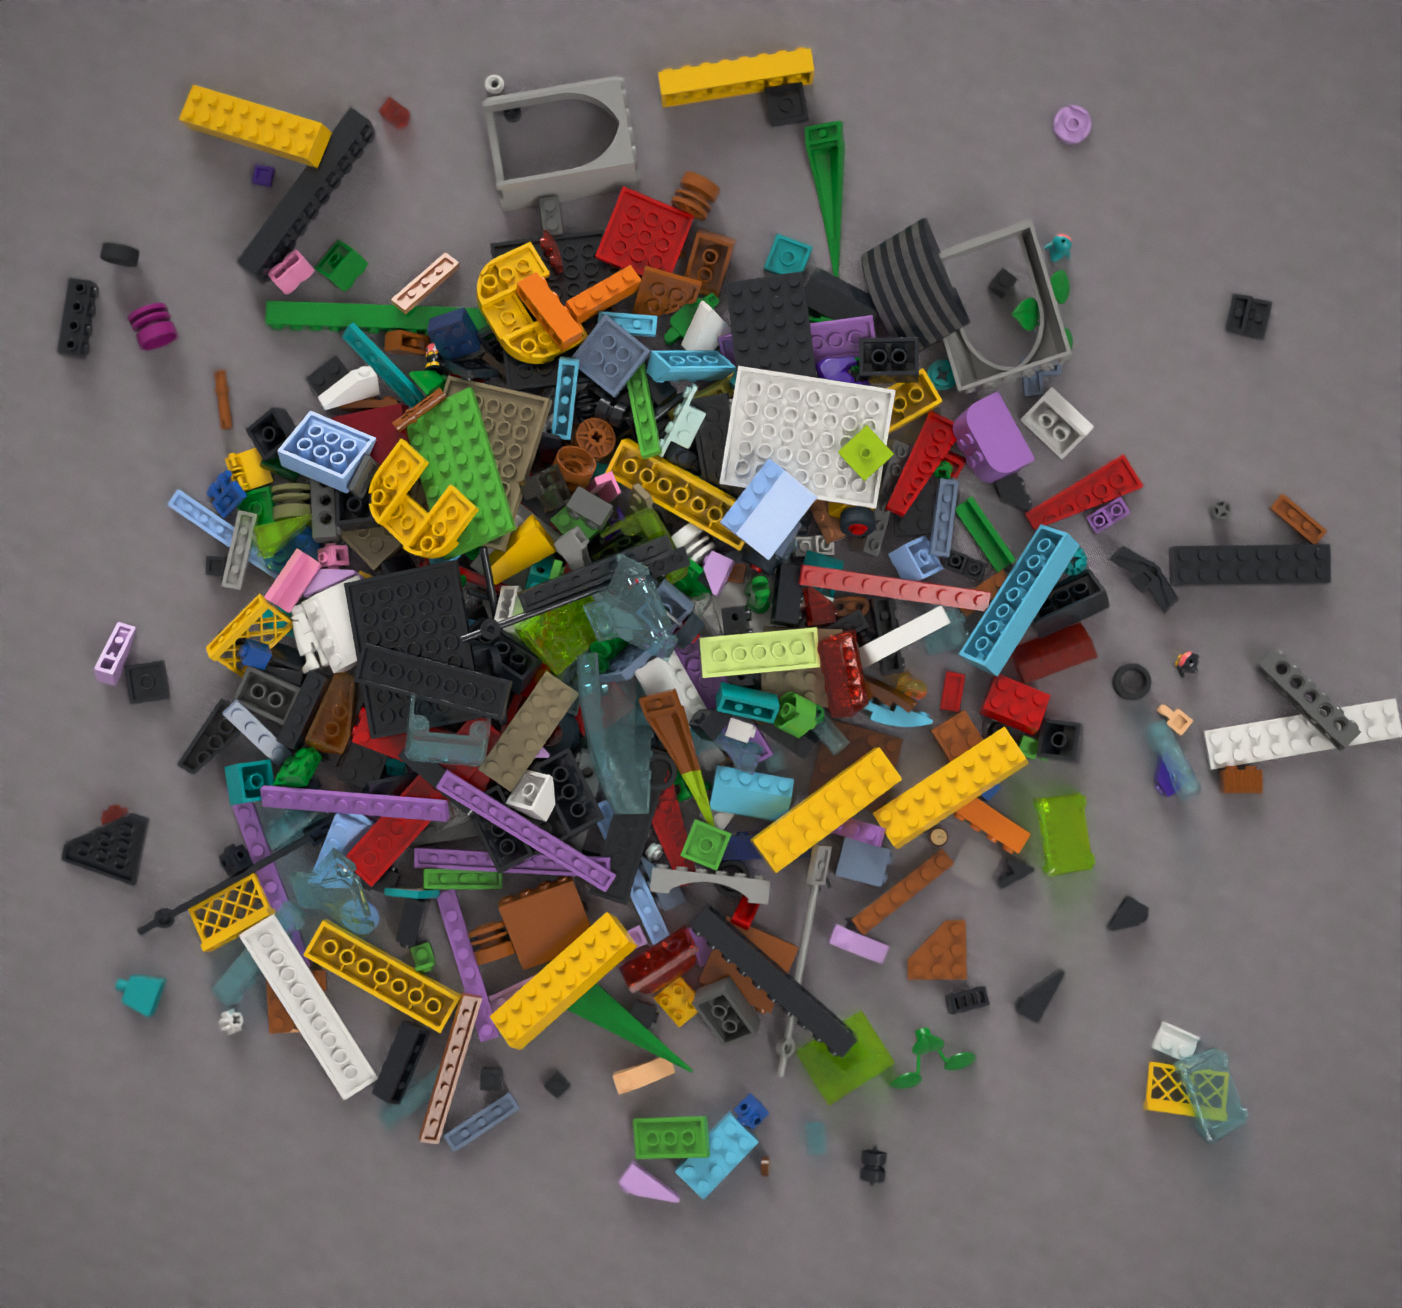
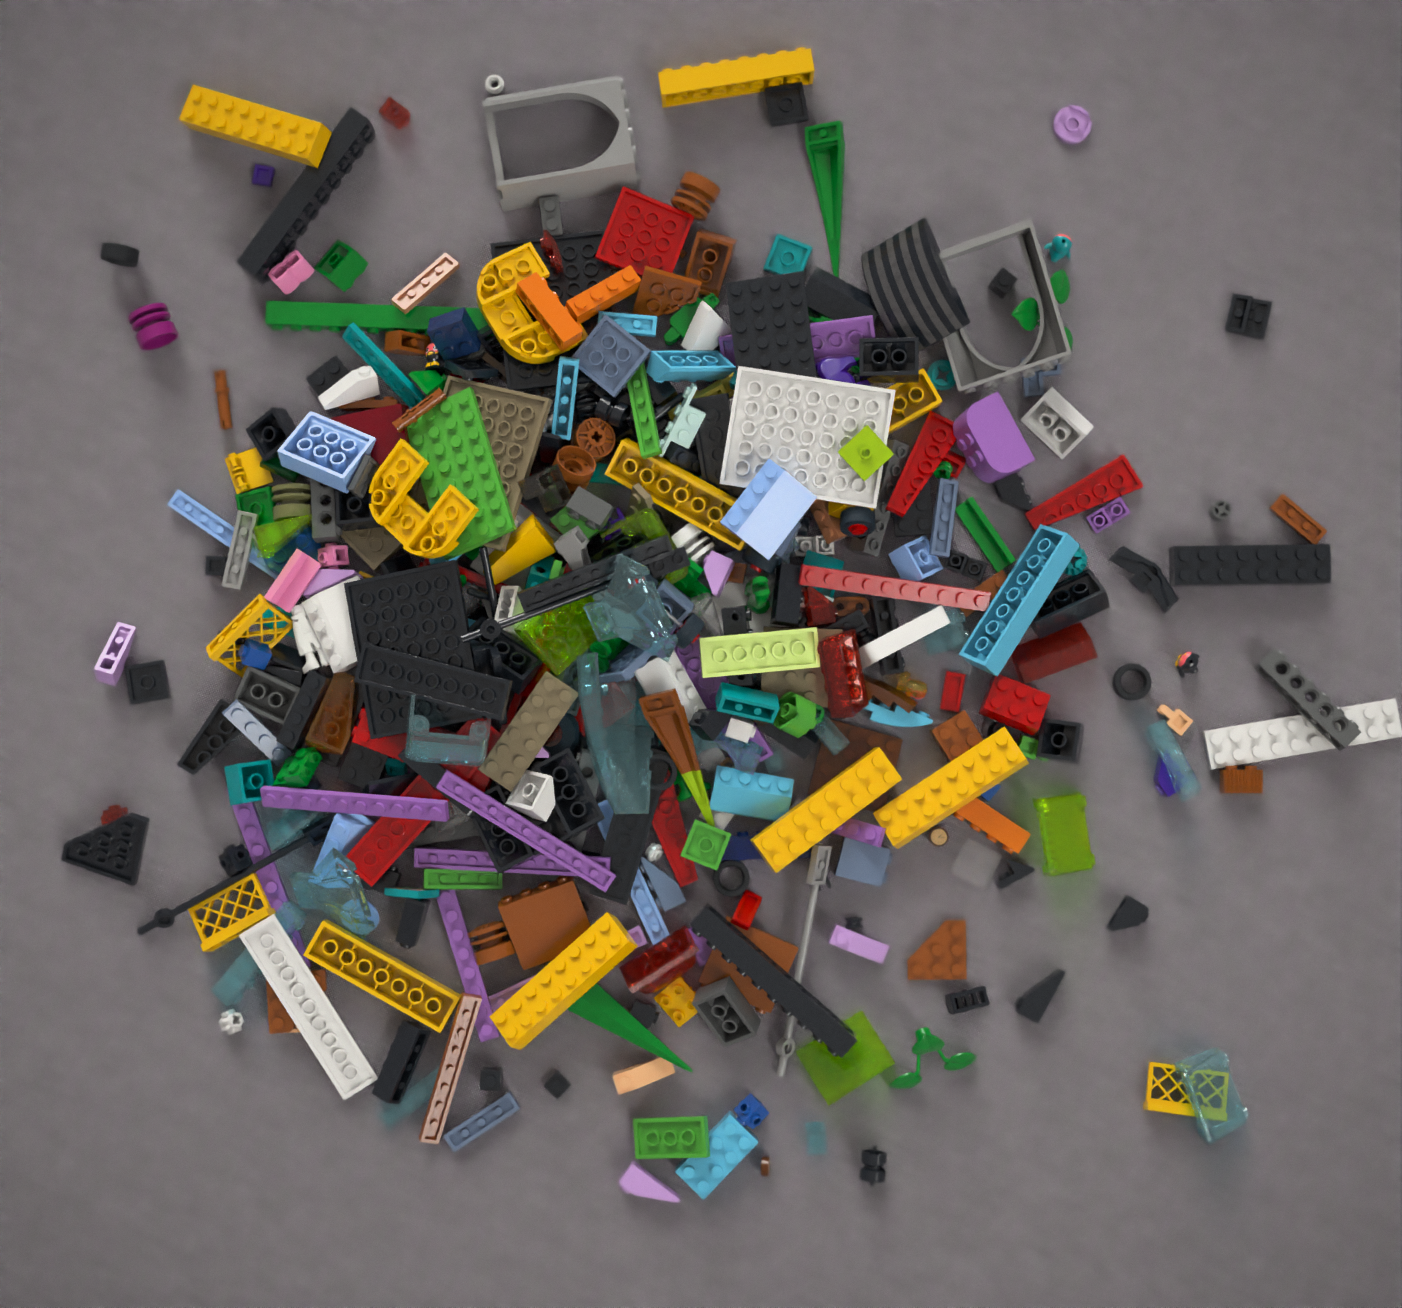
(77, 318): black brick -> none
(141, 992): teal torso -> none
(230, 498): blue plate -> none
(423, 957): bright green bracket -> none
(509, 118): black bush -> none
(605, 486): bright pink panel -> none
(754, 889): light grey arch -> none
(902, 892): dark orange plate -> none
(1175, 1041): white plate -> none

